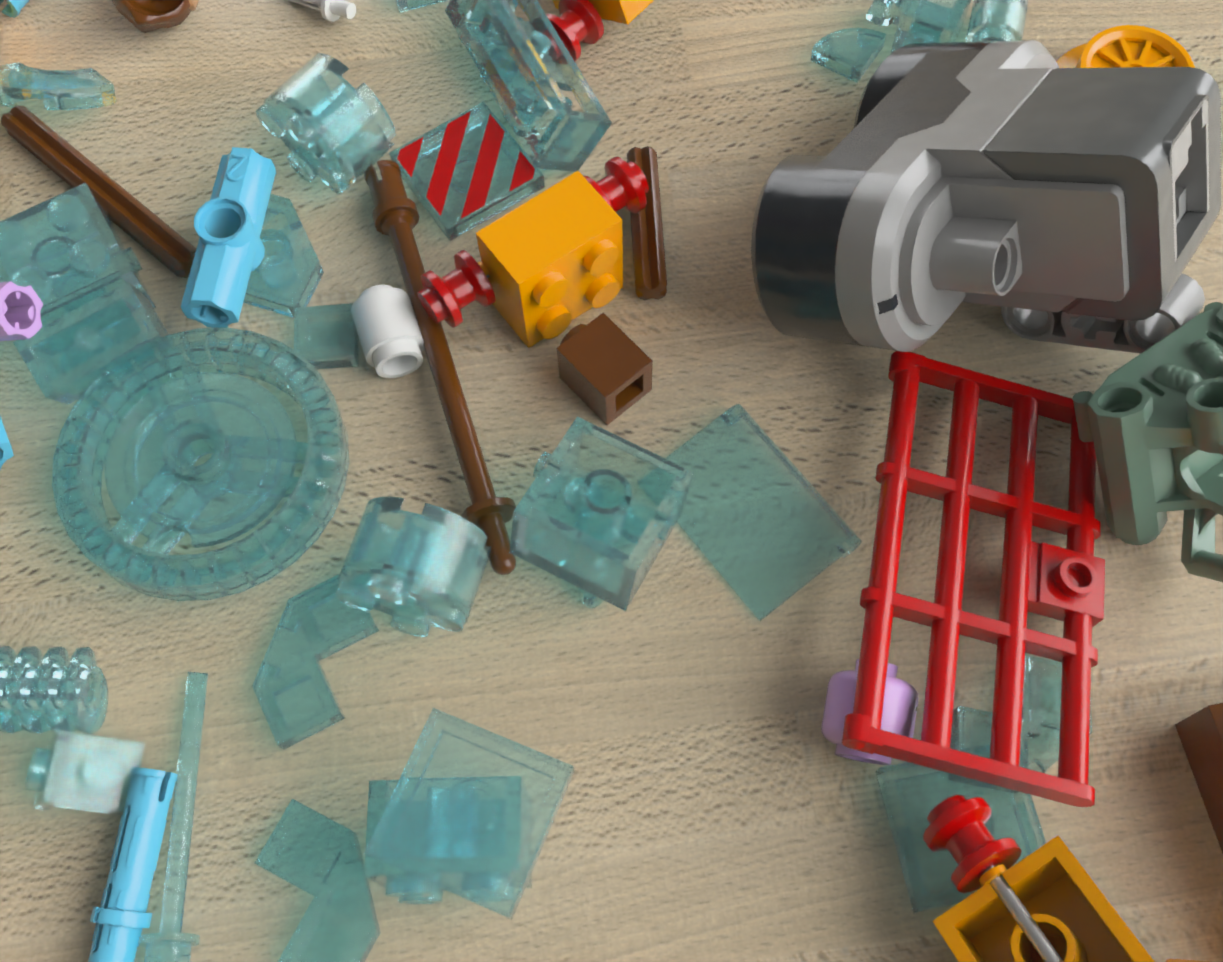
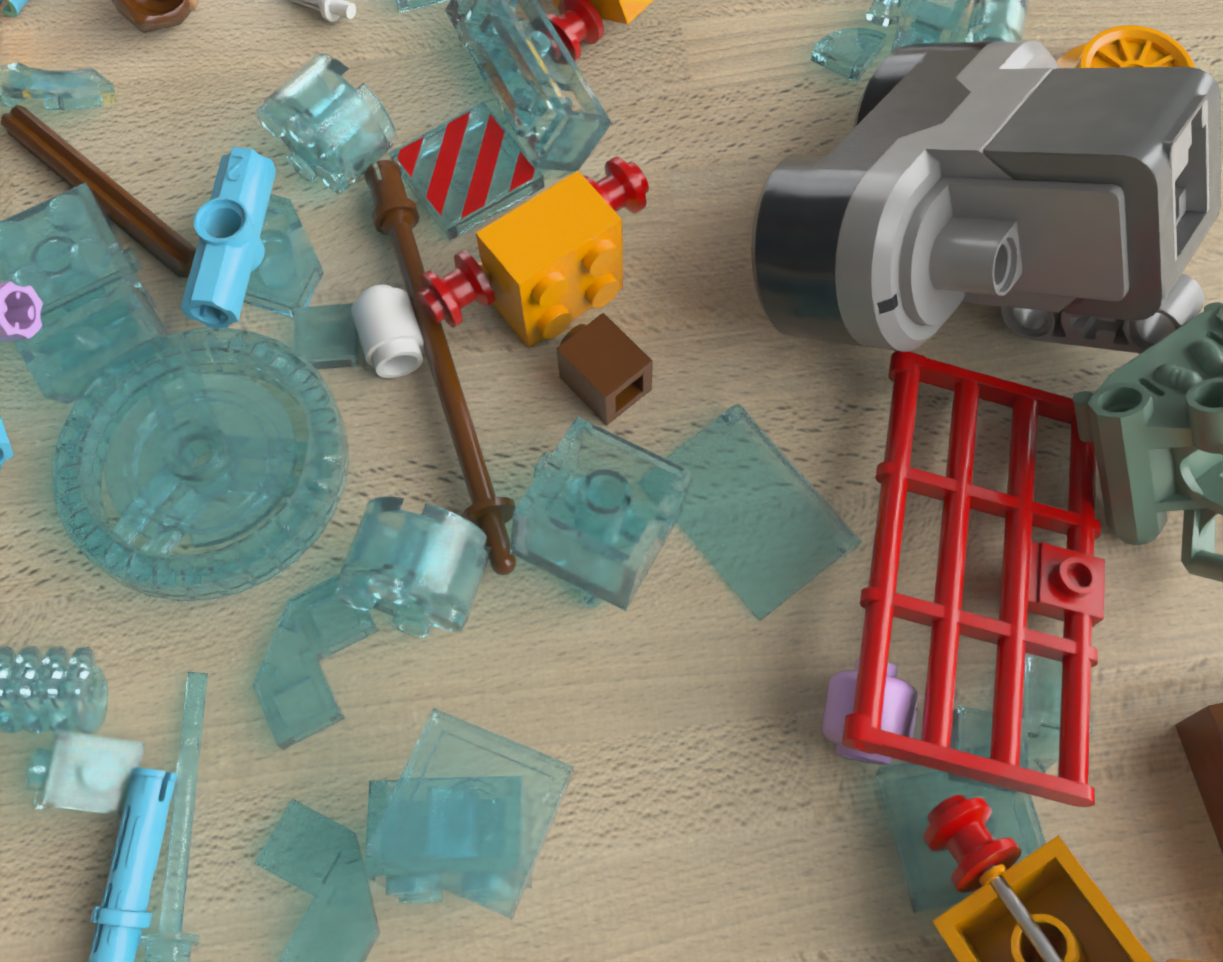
(648, 231): reddish brown axle -> none

